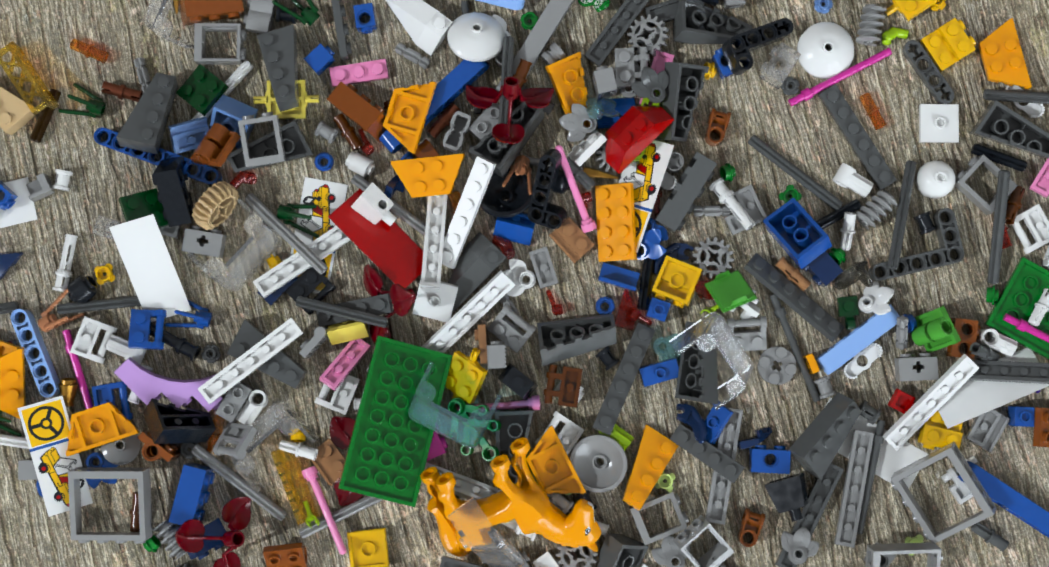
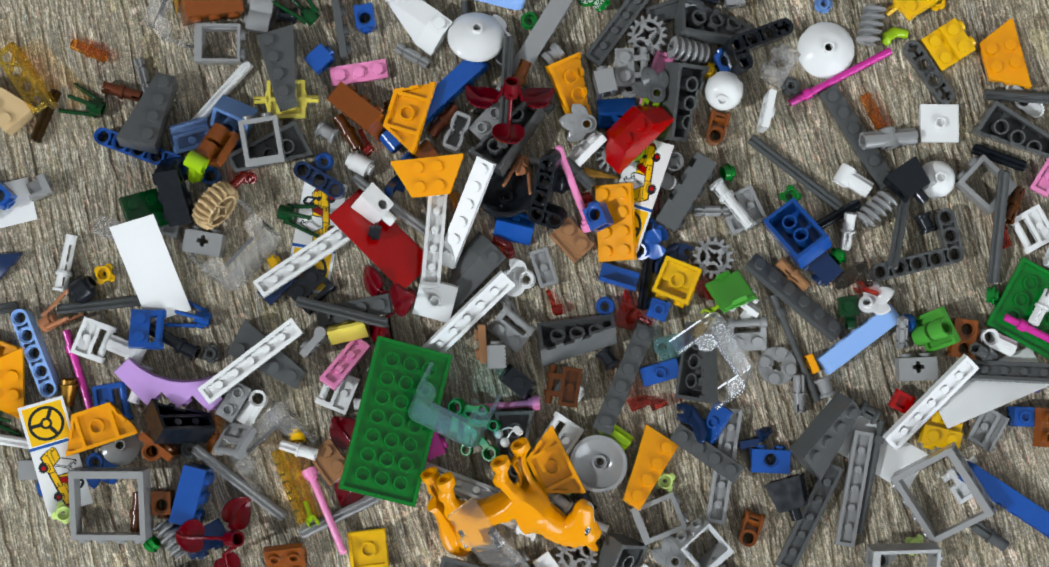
(62, 180): white bush -> none
(64, 518): none -> yellowish green plate
(156, 496): none -> dark orange brick
(196, 166): none -> lime piece
(202, 90): dark green plate -> none
(286, 233): light grey axle -> none
(313, 173): none -> dark blue beam
(374, 232): none -> black plate
(465, 376): yellow plate -> none
(505, 441): none -> white piece
(599, 108): clear light blue plate -> none
(605, 219): none -> blue brick
(645, 400): none -> clear red slope
(688, 50): none -> light grey piece
(724, 90): none -> white cylinder
(767, 111): none -> white plate
(799, 393): none -> light grey axle
(799, 542): light grey plate -> none
(865, 289): none -> clear red hand
(871, 352): white piece -> none
(888, 138): none -> light grey piece
(909, 182): none -> black torso

